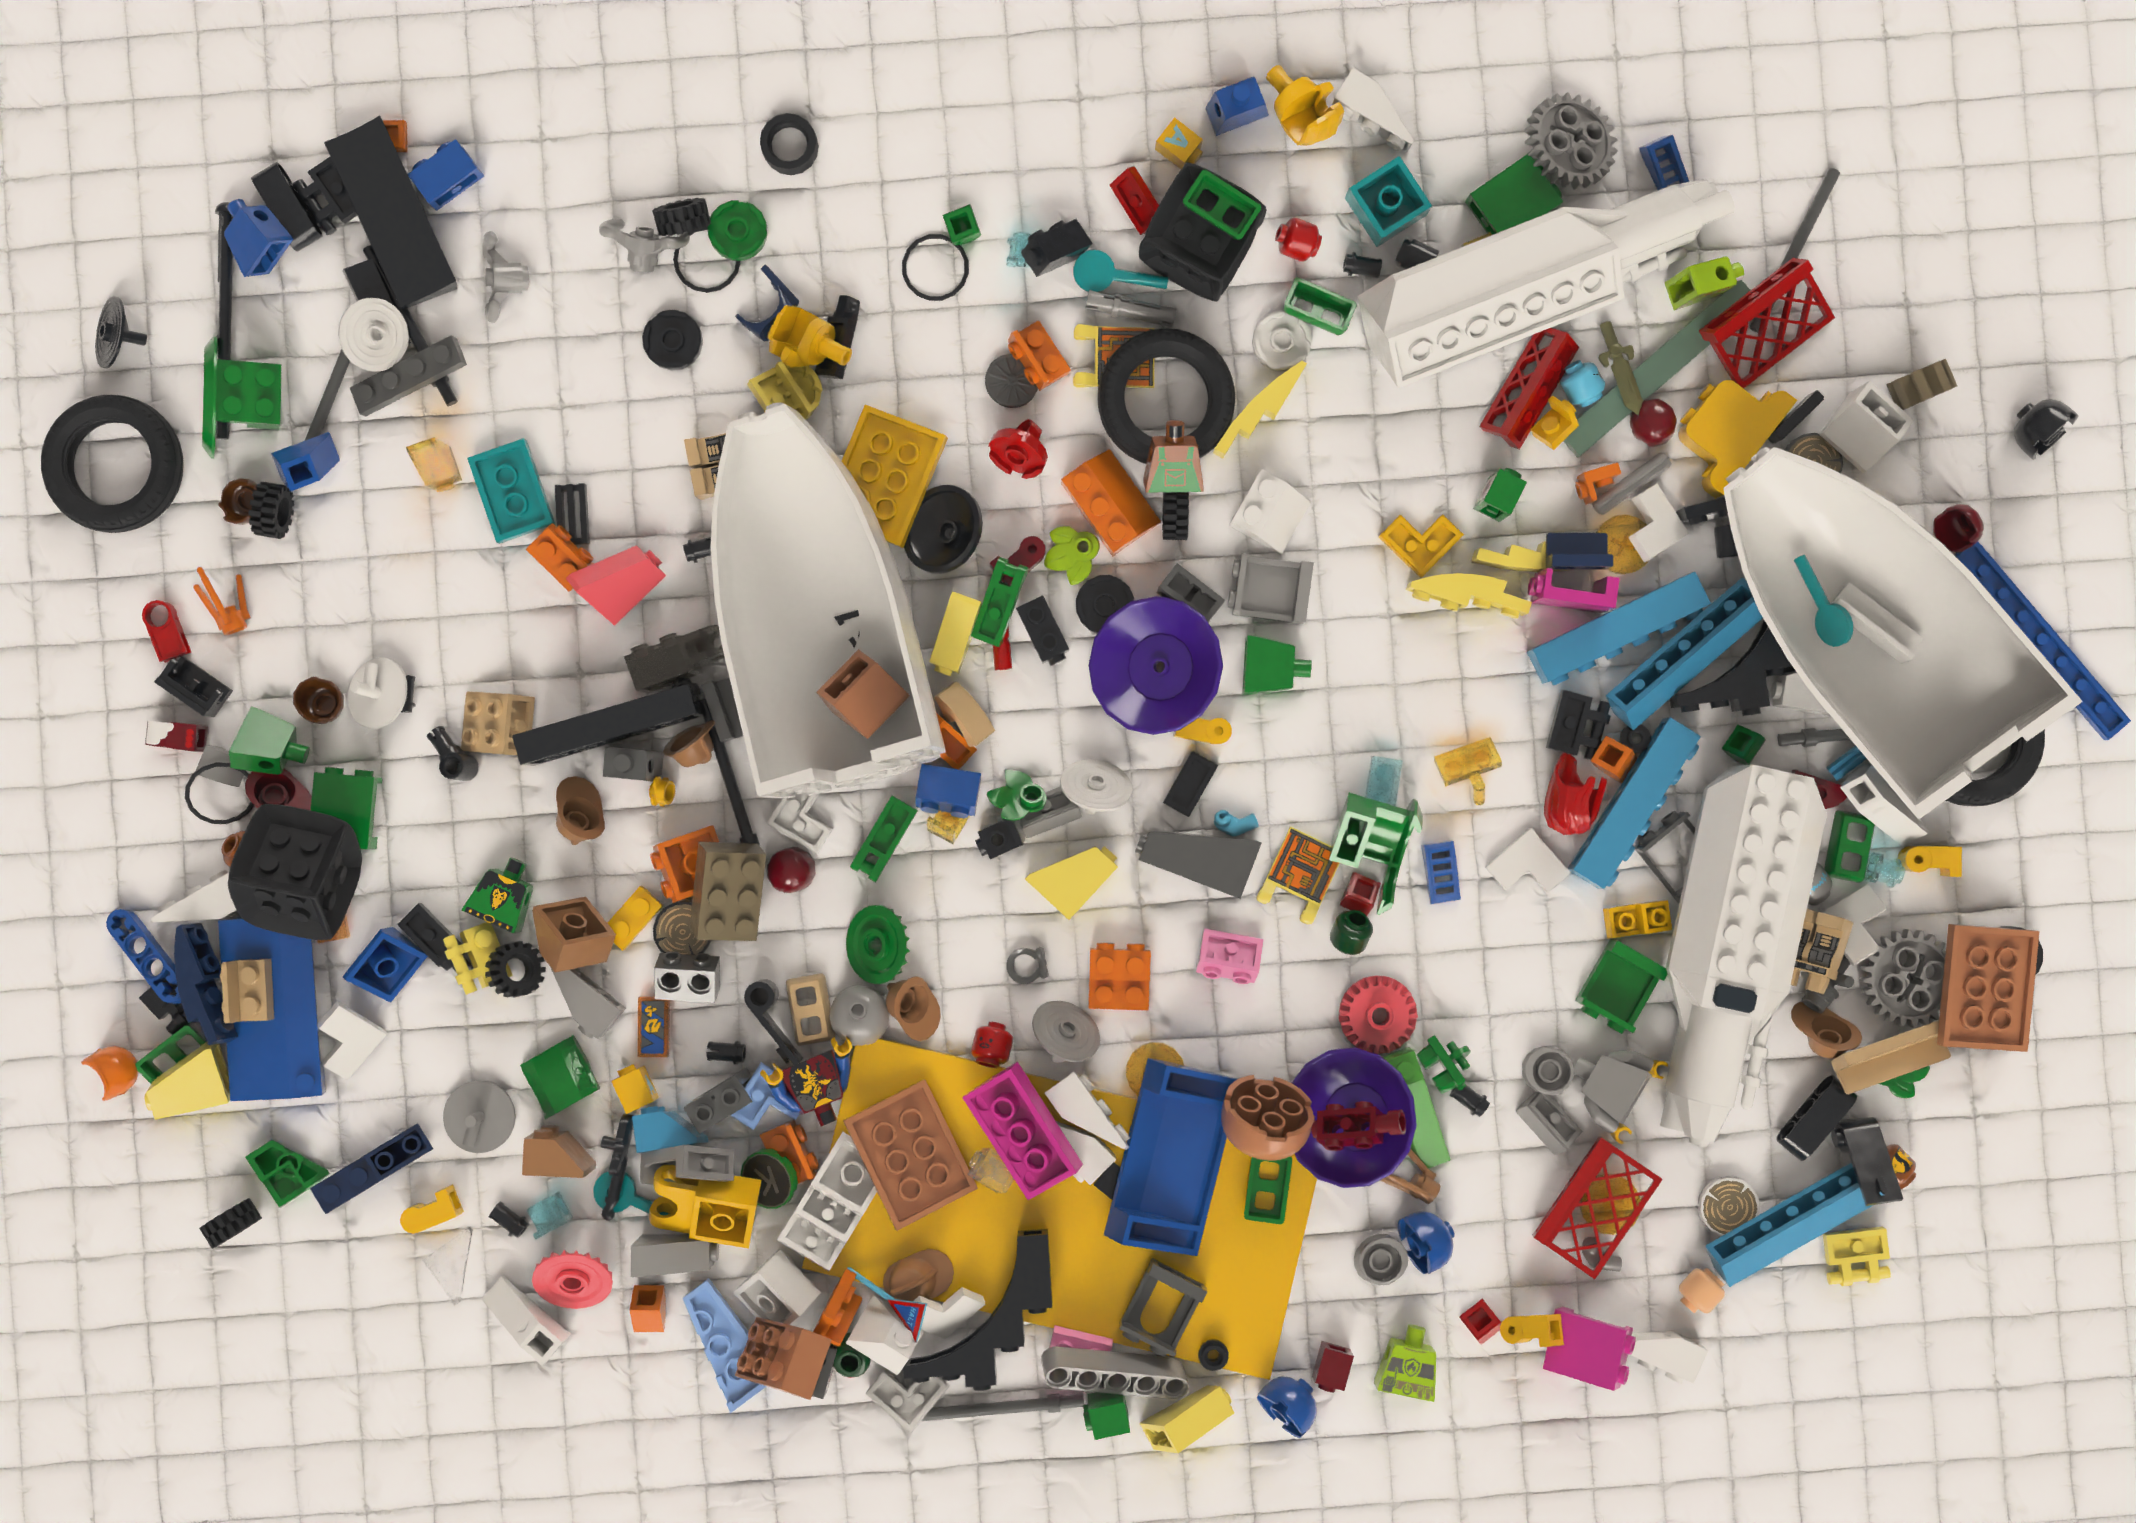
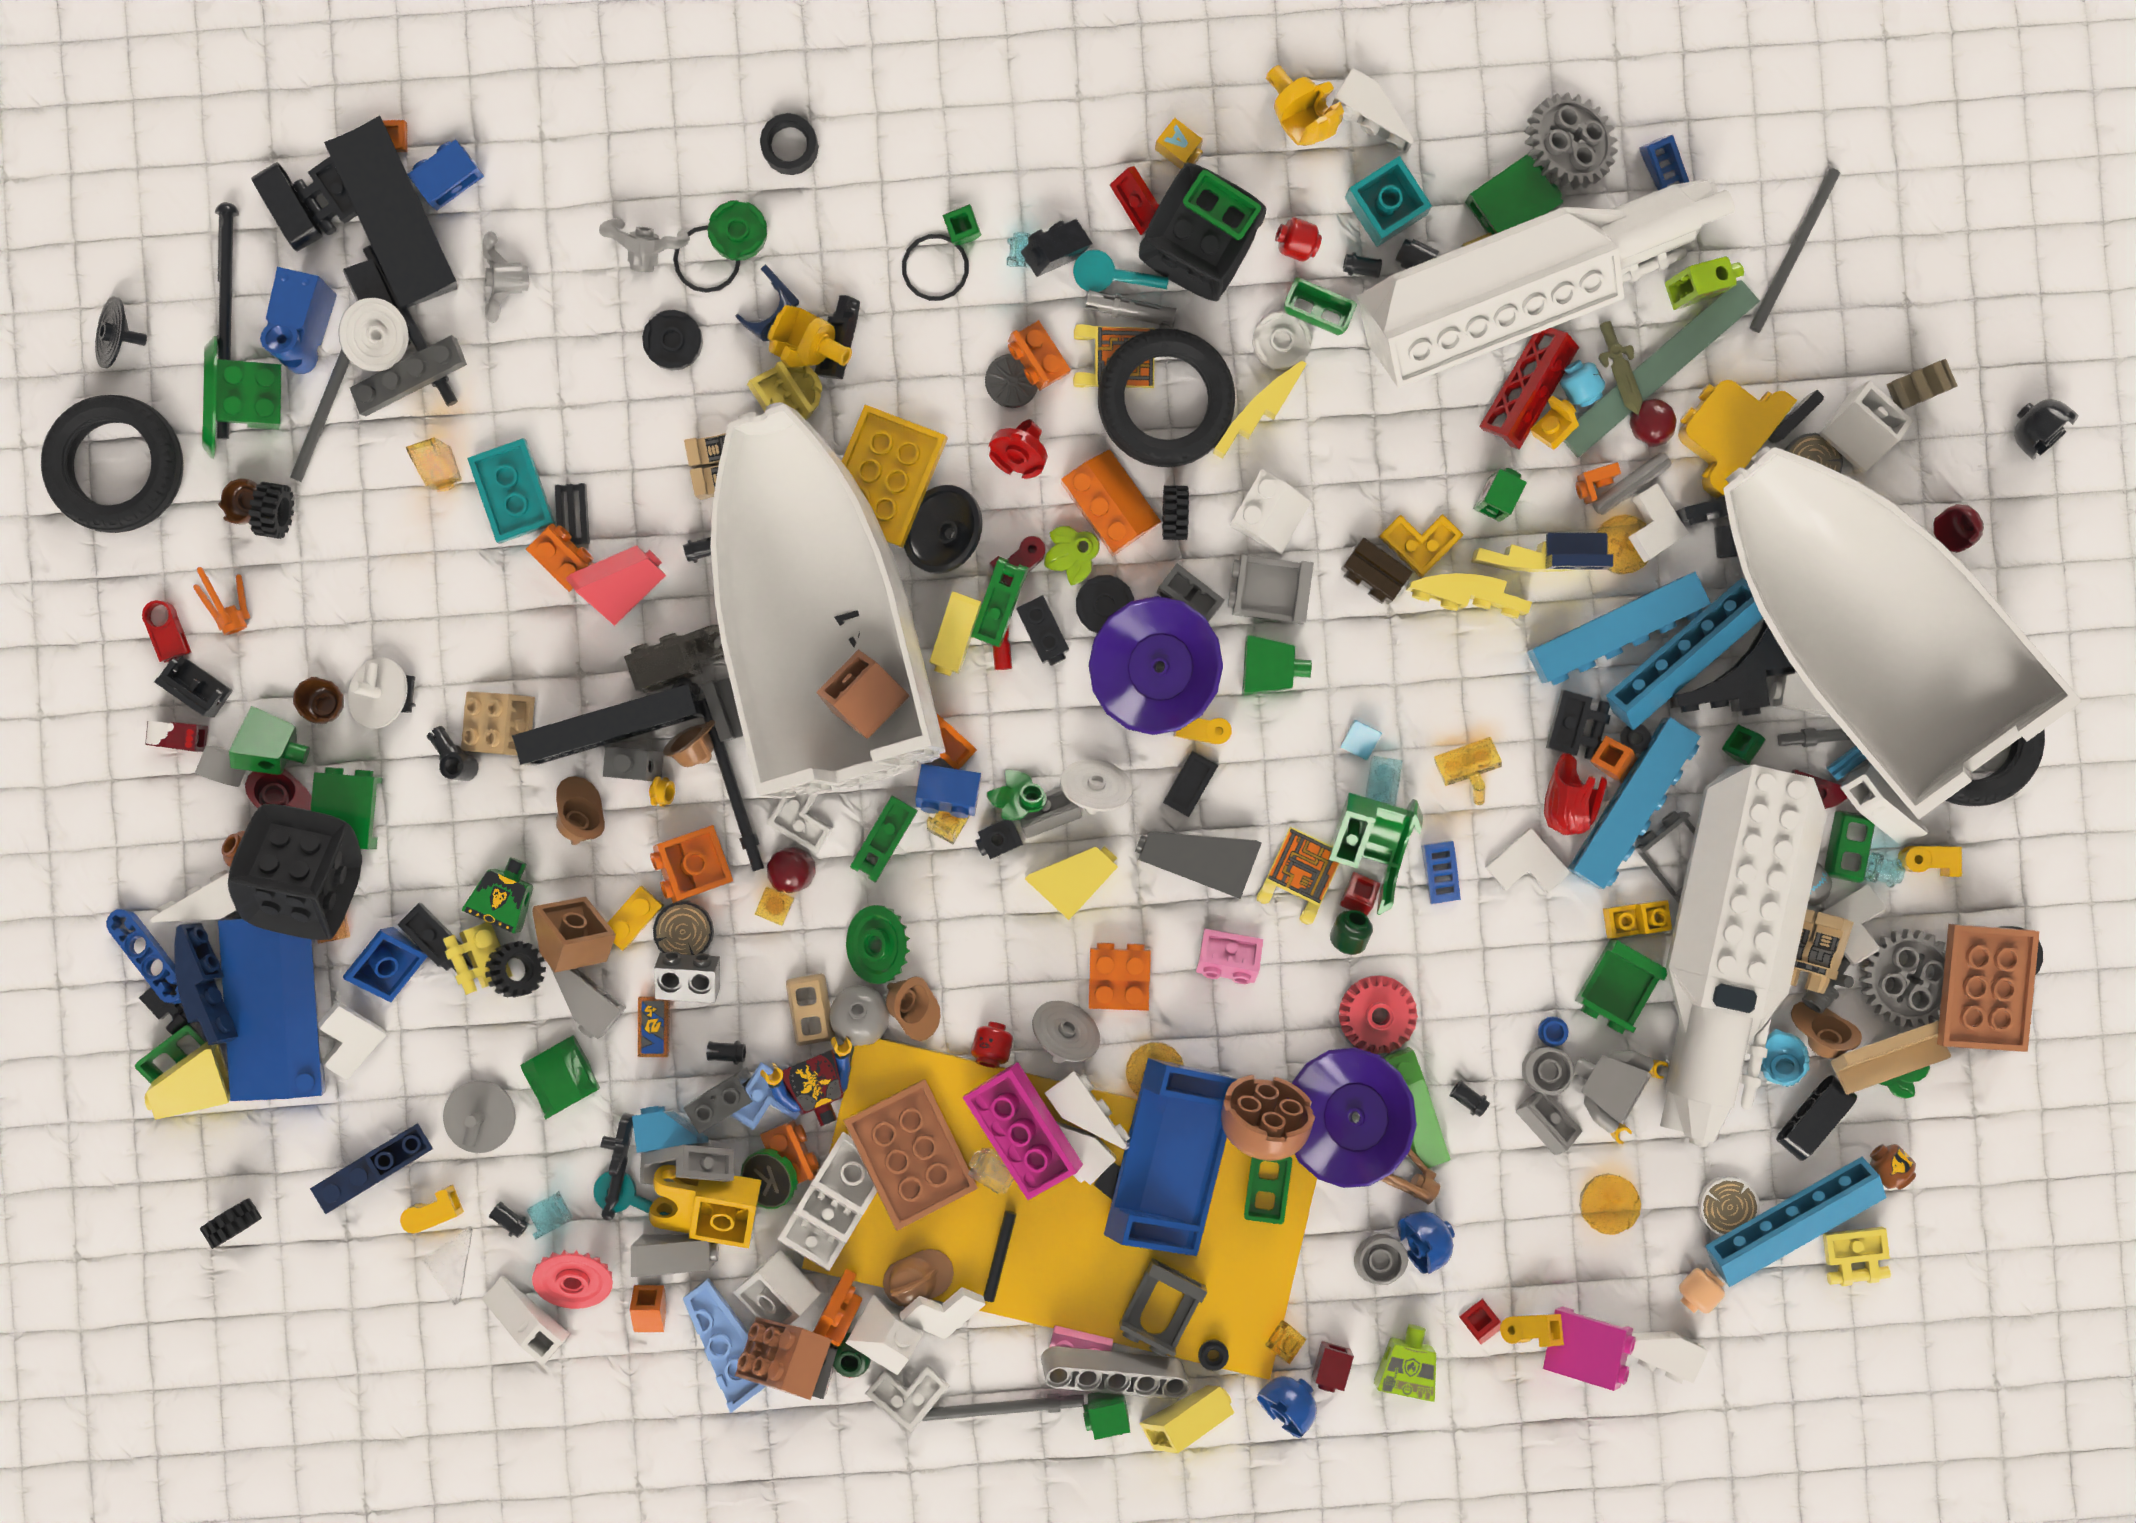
(115, 1068): orange helmet -> none
(195, 812): black piece -> none
(247, 990): tan bracket -> none
(255, 238): blue torso -> none
(284, 1171): green slope -> none
(297, 319): none -> blue piece
(306, 461): blue slope -> none
(555, 1154): medium nougat slope -> none
(634, 1088): yellow brick -> none
(681, 216): black tyre -> none
(727, 891): dark tan brick -> none
(761, 997): black door -> none
(774, 906): none -> clear yellow plate
(909, 1312): piece -> none
(963, 709): tan slope -> none
(999, 1256): none -> black bar
(1004, 1329): black arch -> none
(1041, 972): dark grey piece -> none
(1173, 462): torso -> none
(1233, 825): medium azure arm -> none
(1238, 106): blue torso -> none
(1285, 1342): none -> clear yellow plate
(1354, 1123): dark red brick -> none
(1360, 739): none -> medium azure slope
(1375, 571): none -> dark brown brick
(1435, 1053): green hips -> none
(1553, 1031): none -> blue plate
(1574, 1191): red fence -> none
(1592, 1257): light grey arm -> none
(1599, 600): dark pink panel -> none
(1761, 300): red fence -> none
(1786, 1059): none -> medium azure hair
(1832, 620): teal piece -> none
(1869, 1159): black door -> none
(1879, 624): white panel -> none
(2097, 704): blue tile -> none

